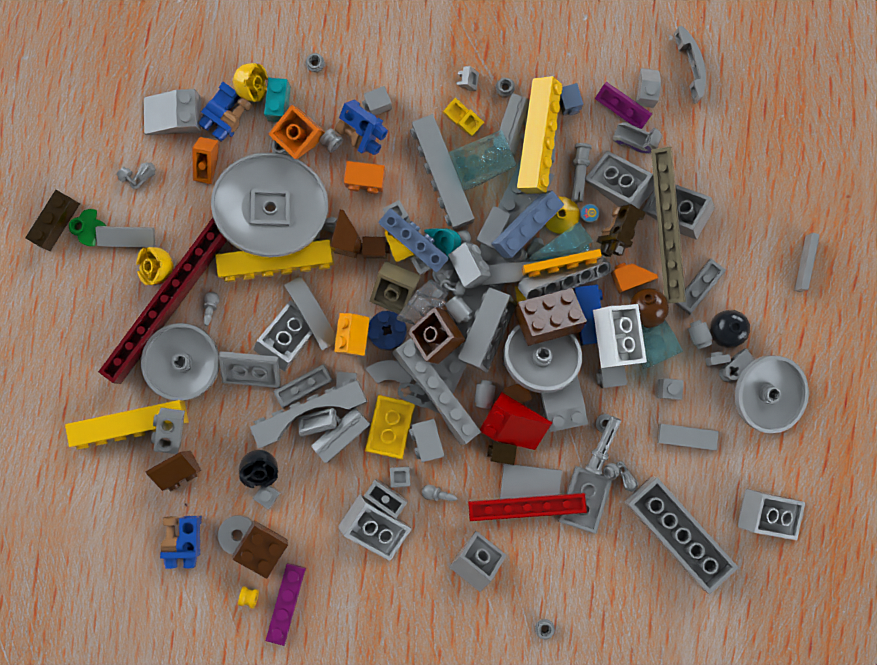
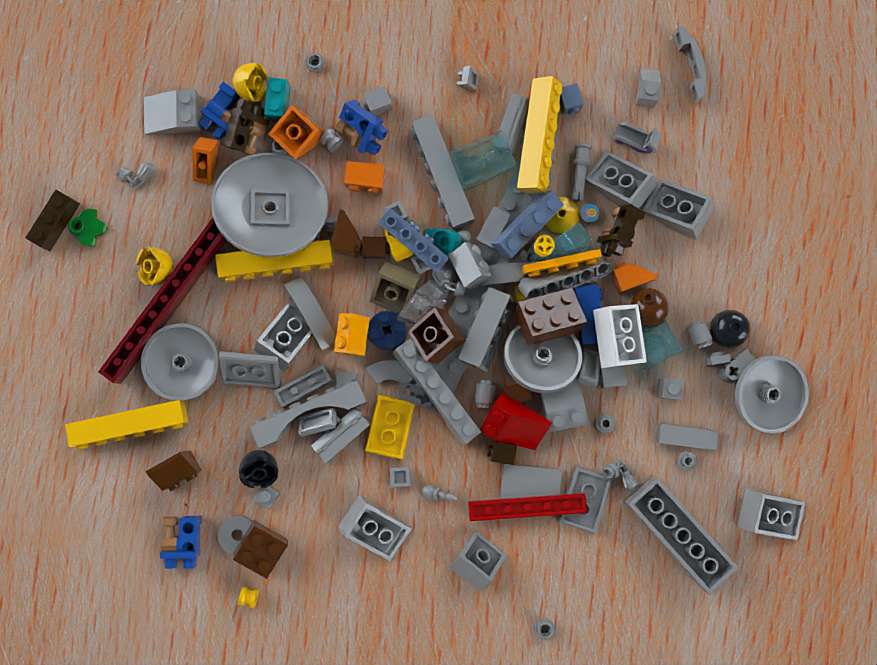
(125, 236): light grey tile -> none
(165, 430): light grey brick -> none
(211, 300): light grey bar -> none
(245, 127): none -> dark brown hips
(285, 604): magenta plate -> none
(386, 498): light grey brick -> none
(427, 440): light grey brick -> none
(459, 310): light grey brick -> none
(462, 117): yellow slope -> none
(505, 81): light grey plate -> none
(546, 243): none -> yellow wheel
(589, 368): none -> light grey tile
(600, 453): light grey pin -> none
(623, 105): magenta plate -> none
(668, 225): dark tan plate -> none
(682, 461): none -> light grey plate
(701, 285): light grey tile -> none
(807, 262): light grey tile -> none

